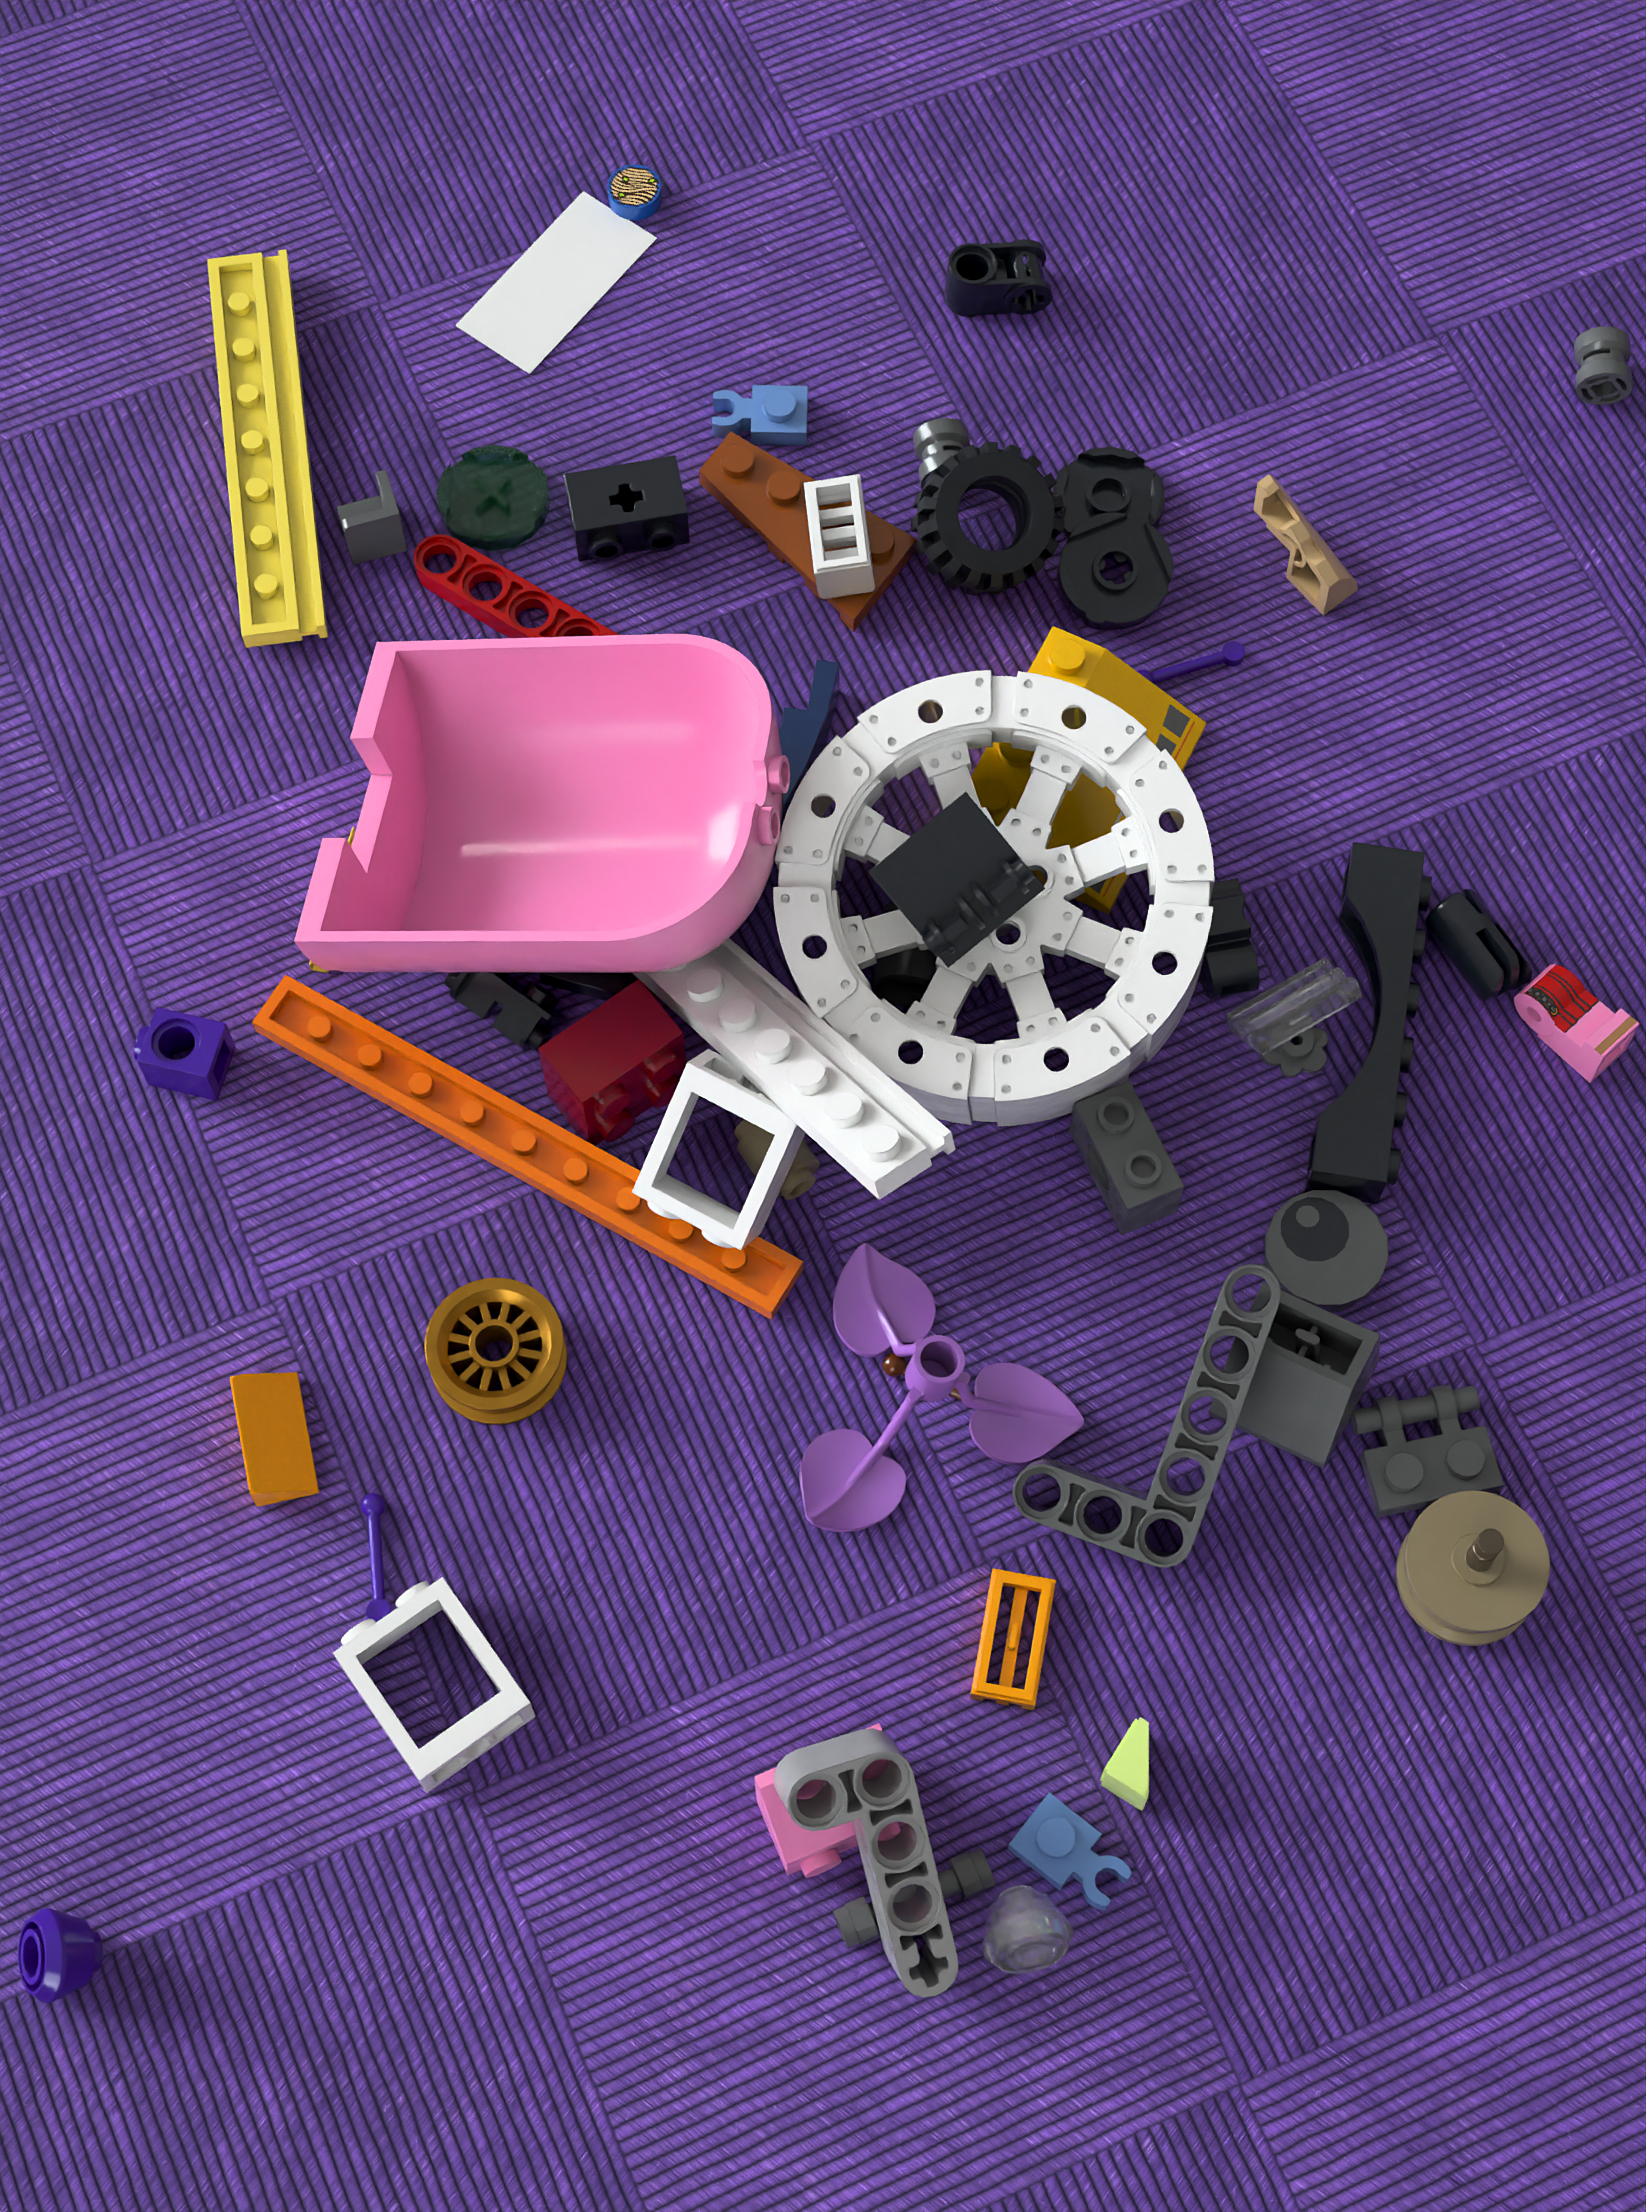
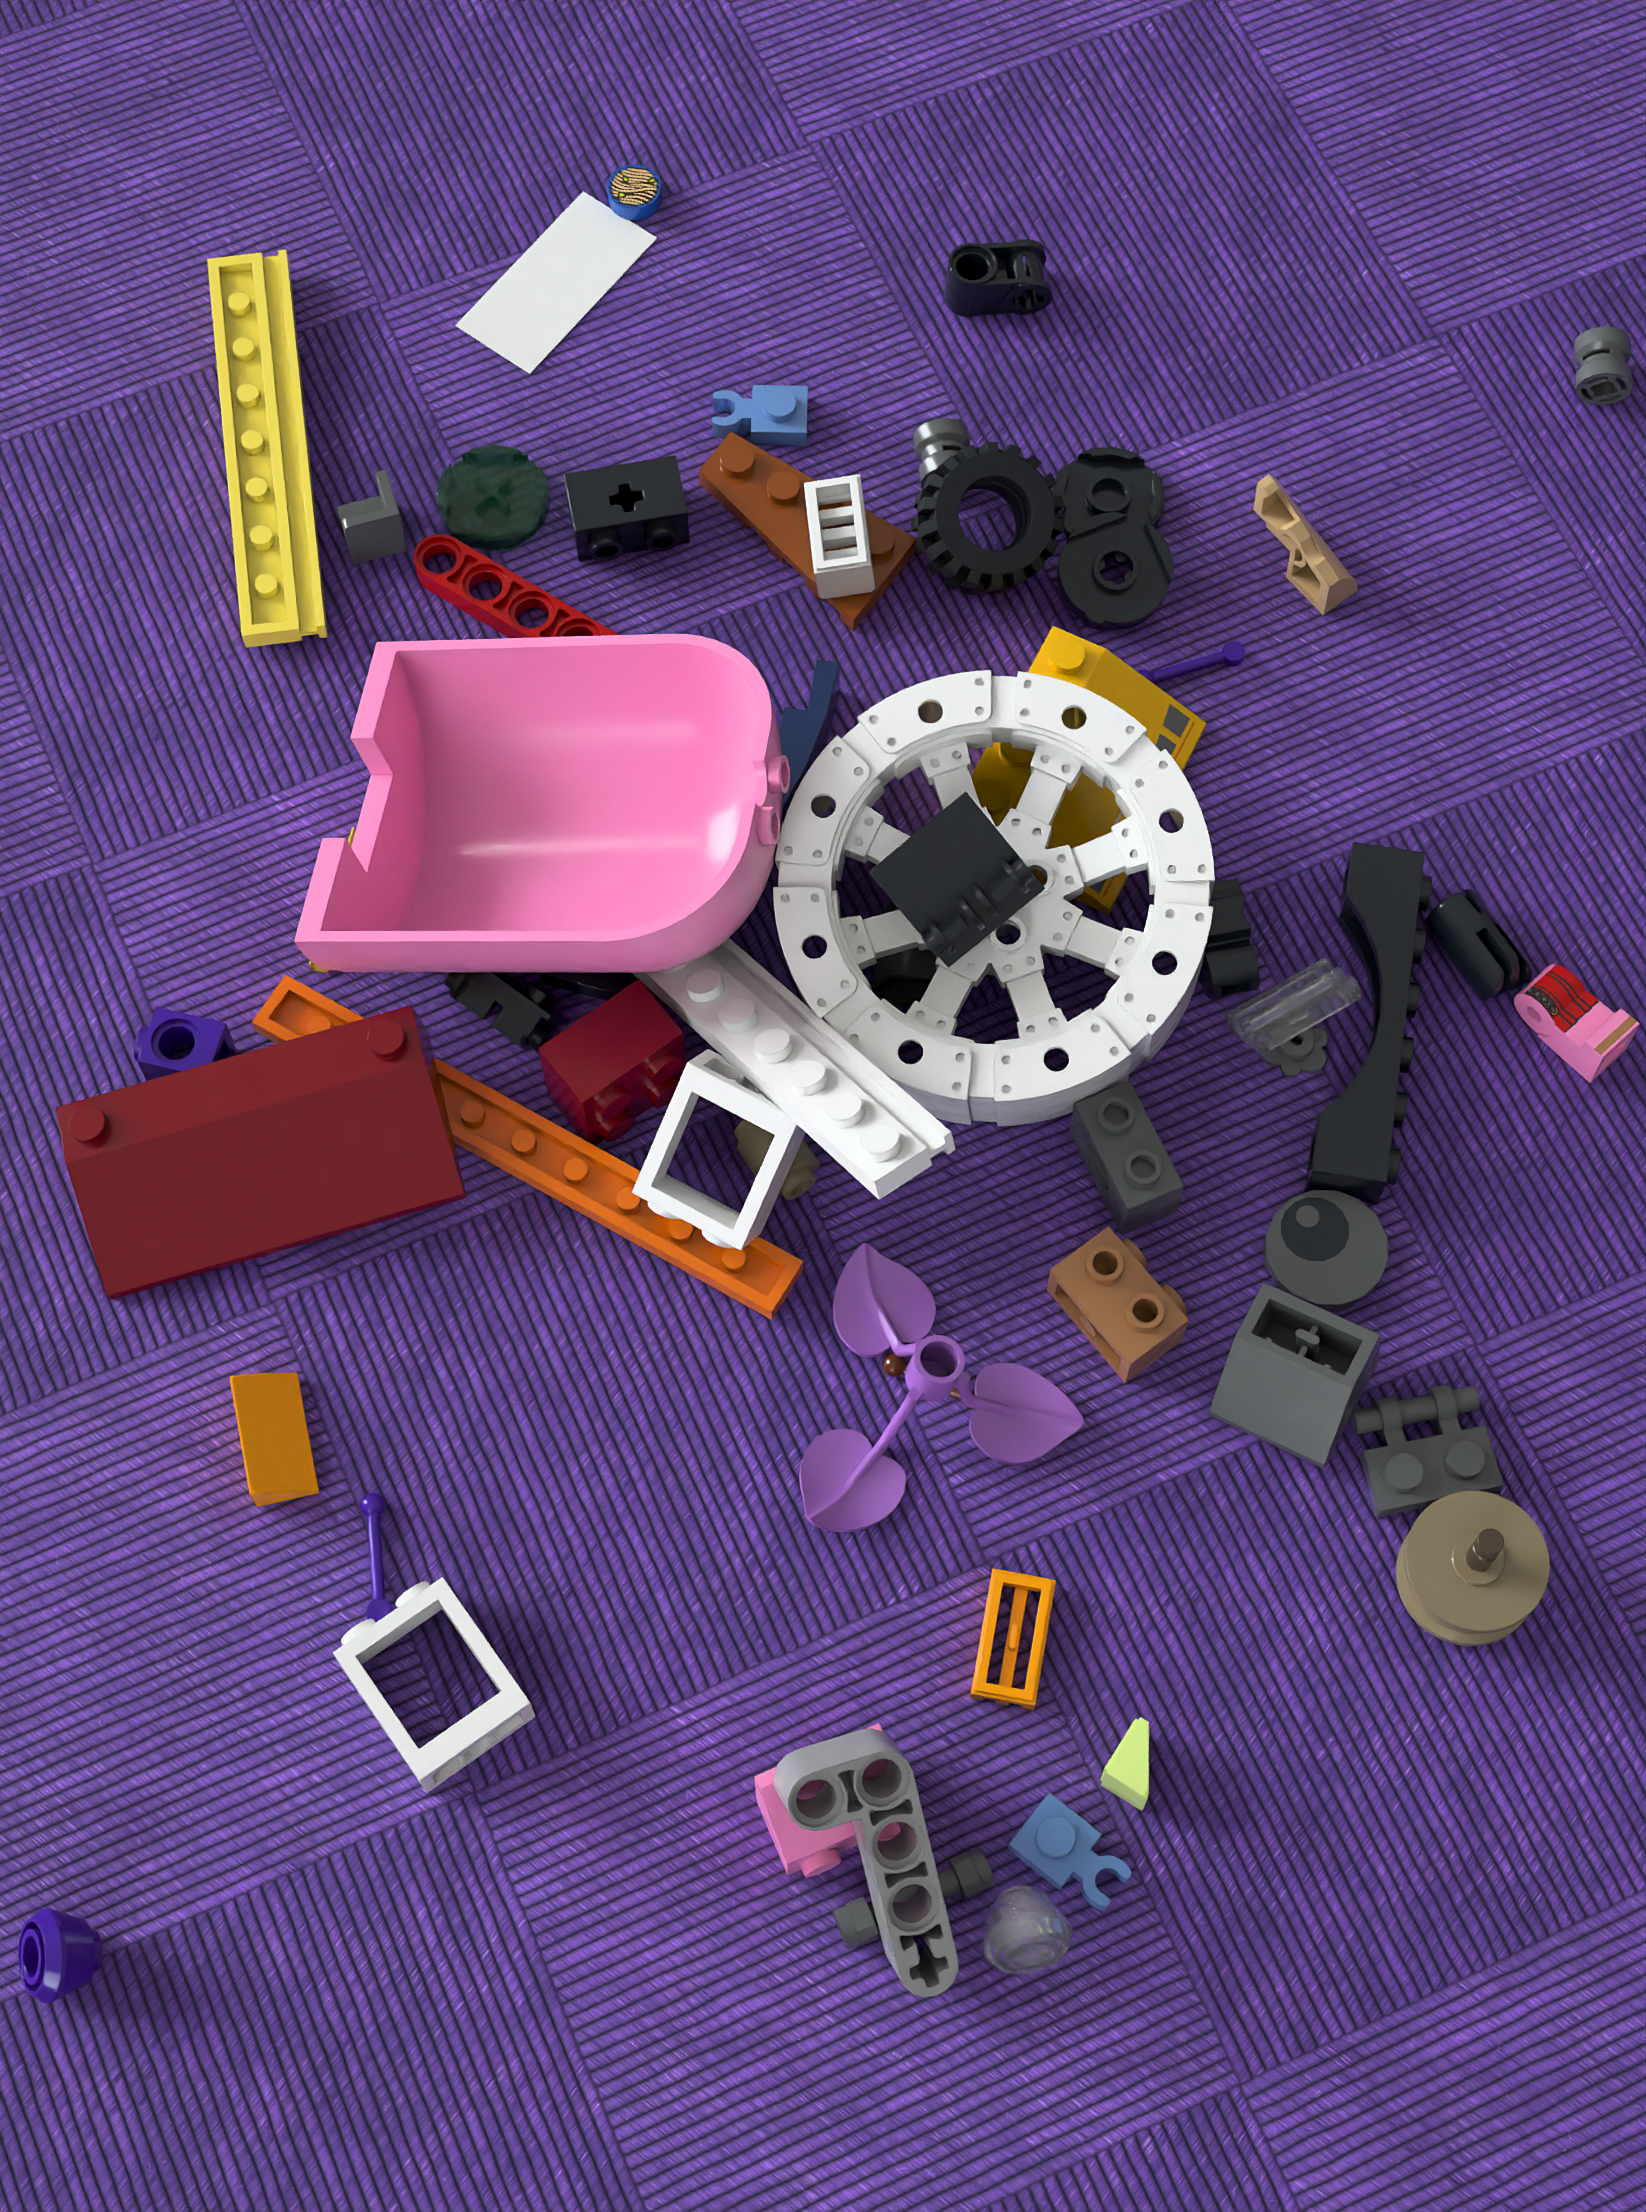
(261, 1152): none -> dark red slope
(457, 1313): pearl gold wheel -> none
(1118, 1303): none -> medium nougat brick
(1185, 1440): dark grey beam -> none

